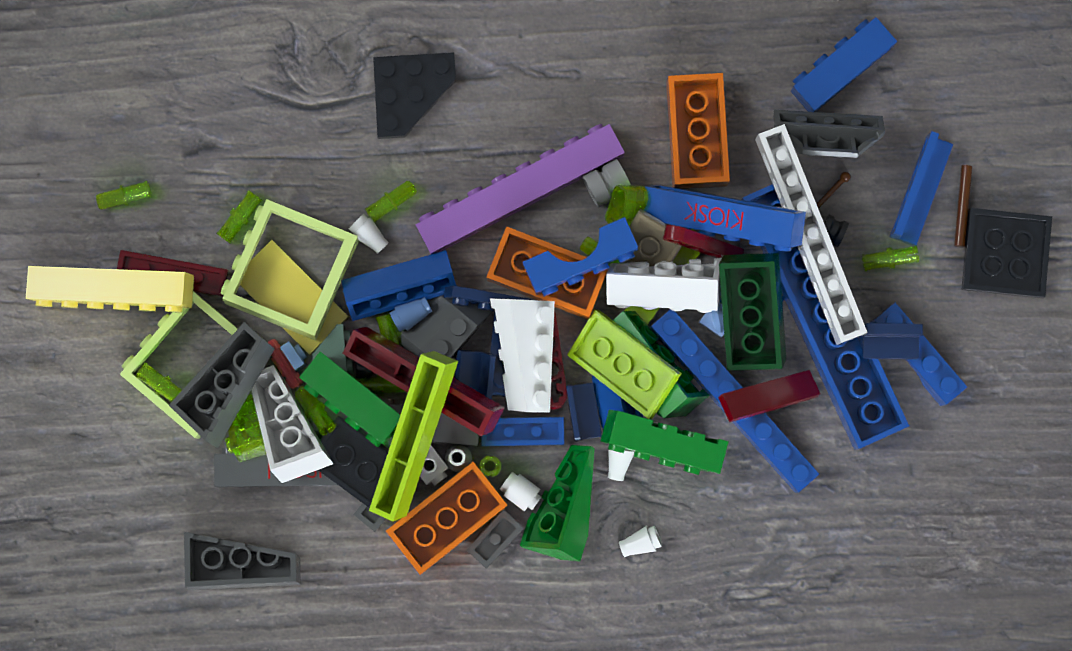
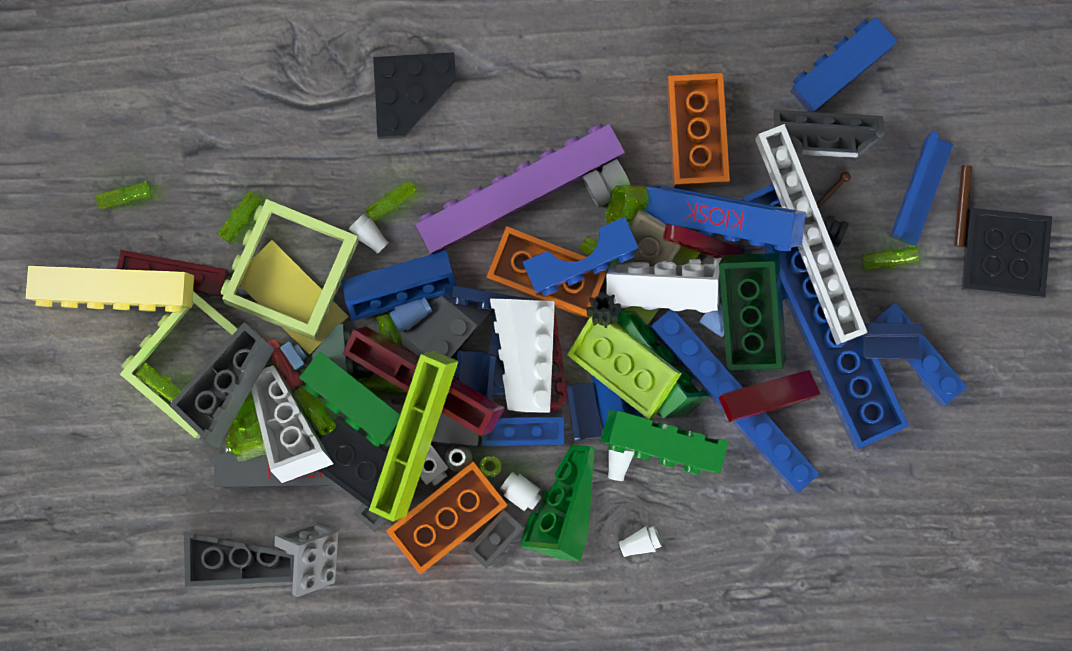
(314, 556): none -> light grey bracket
(603, 310): none -> black gear

